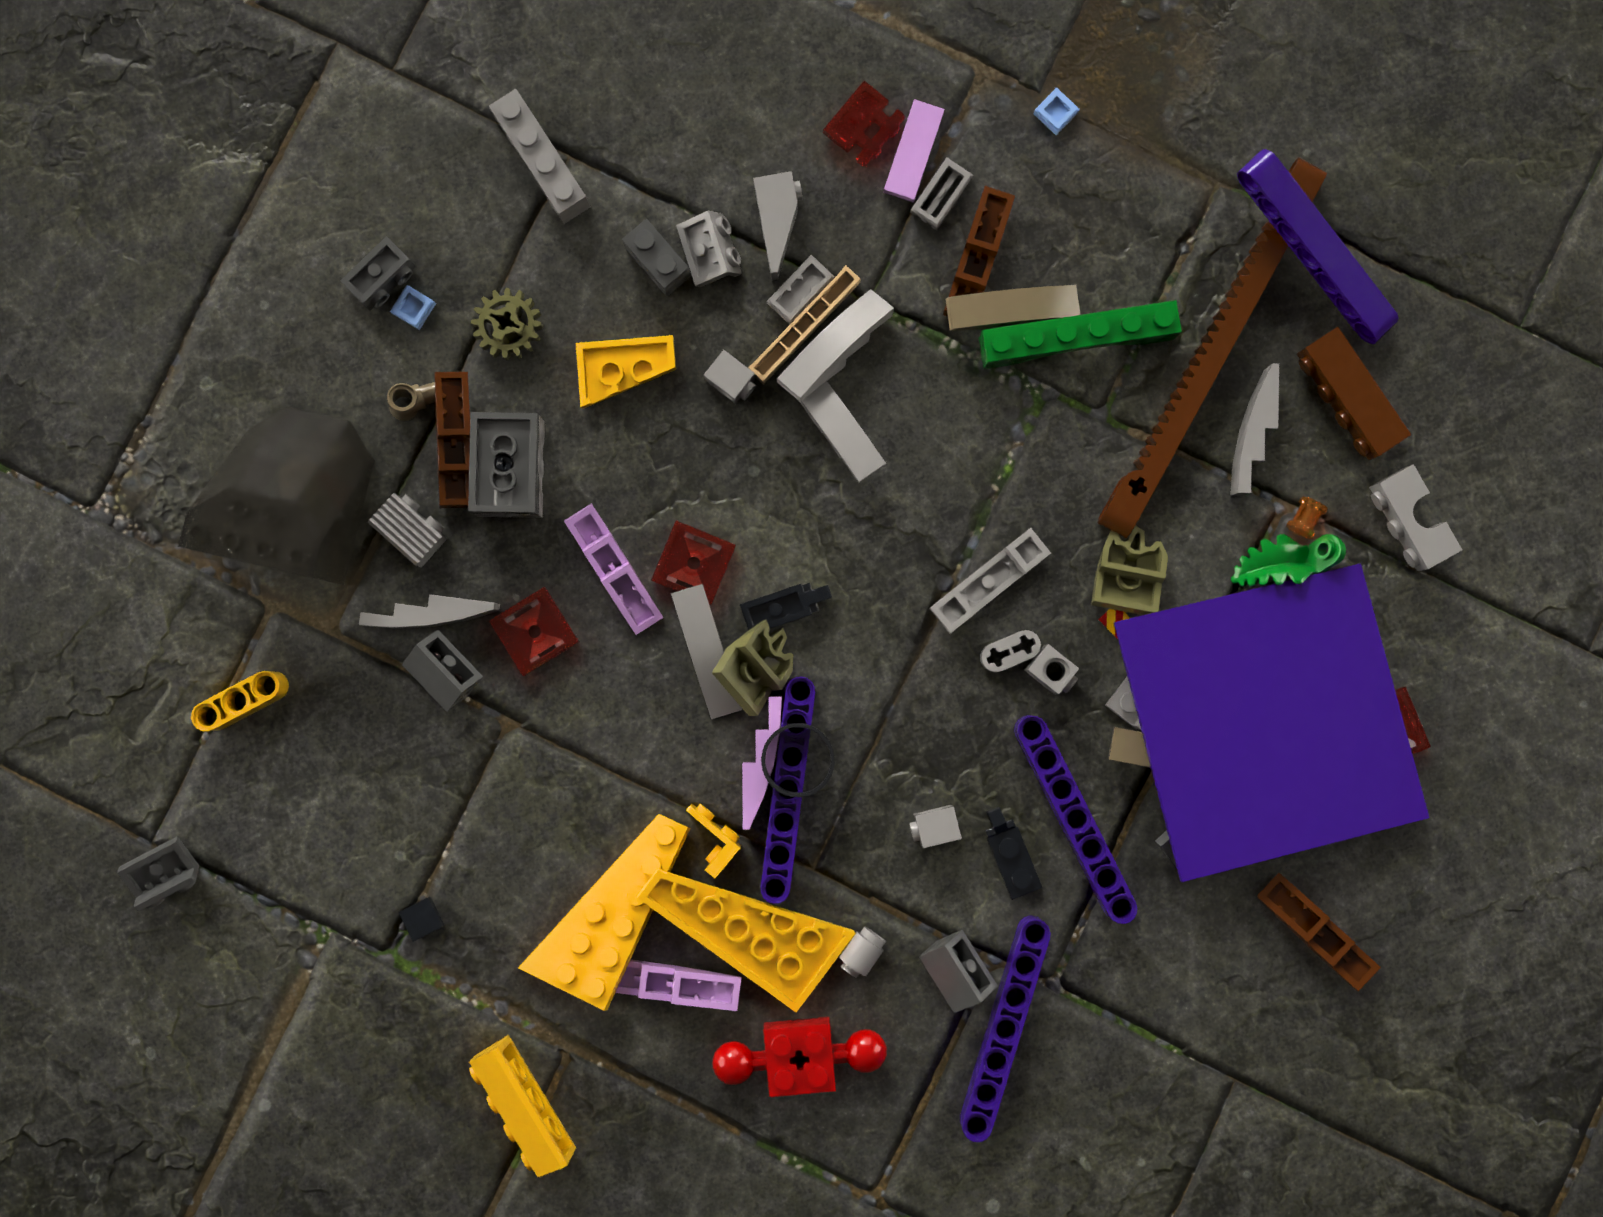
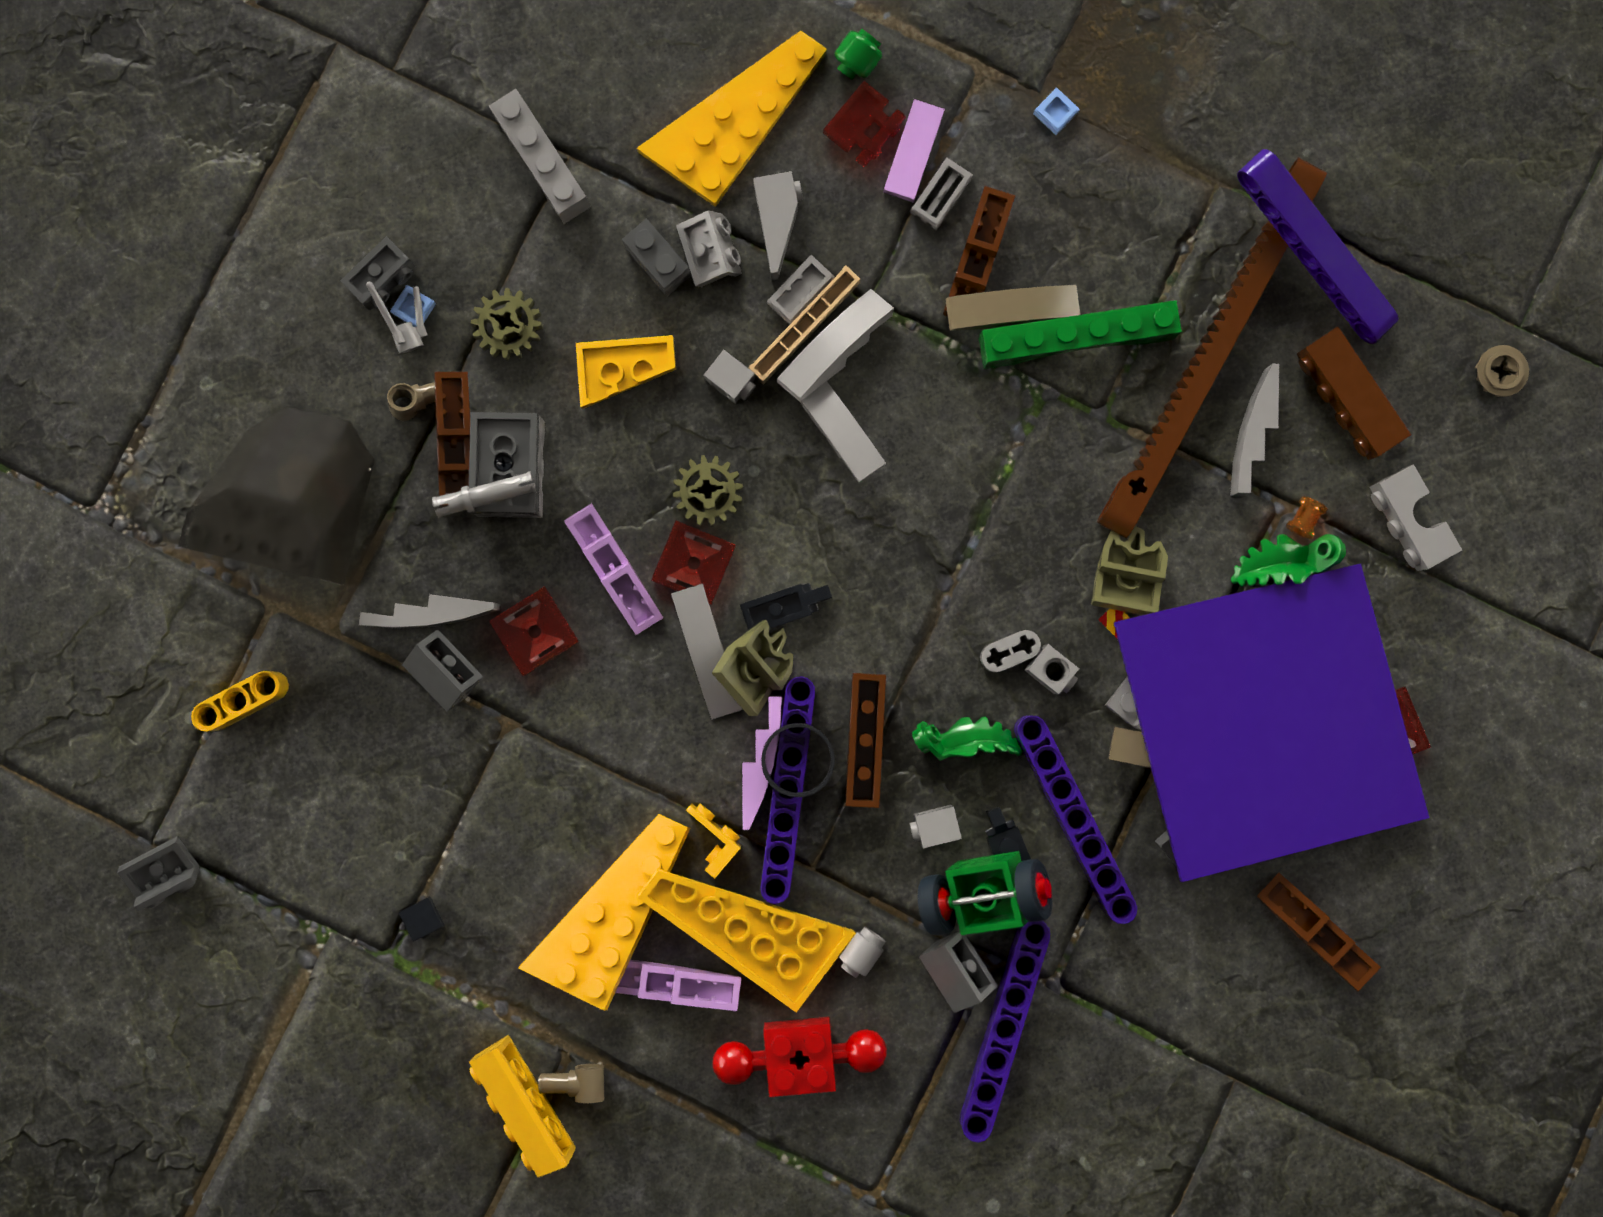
(405, 335): none -> light grey plant
(407, 529): light grey brick -> none
(484, 494): none -> light grey pin
(583, 1083): none -> dark tan pin
(692, 492): none -> olive gear
(723, 131): none -> yellow wing
(858, 54): none -> green head
(865, 740): none -> reddish brown brick
(965, 739): none -> green plant
(985, 895): none -> brick
(990, 580): light grey slope -> none
(1512, 361): none -> dark tan gear

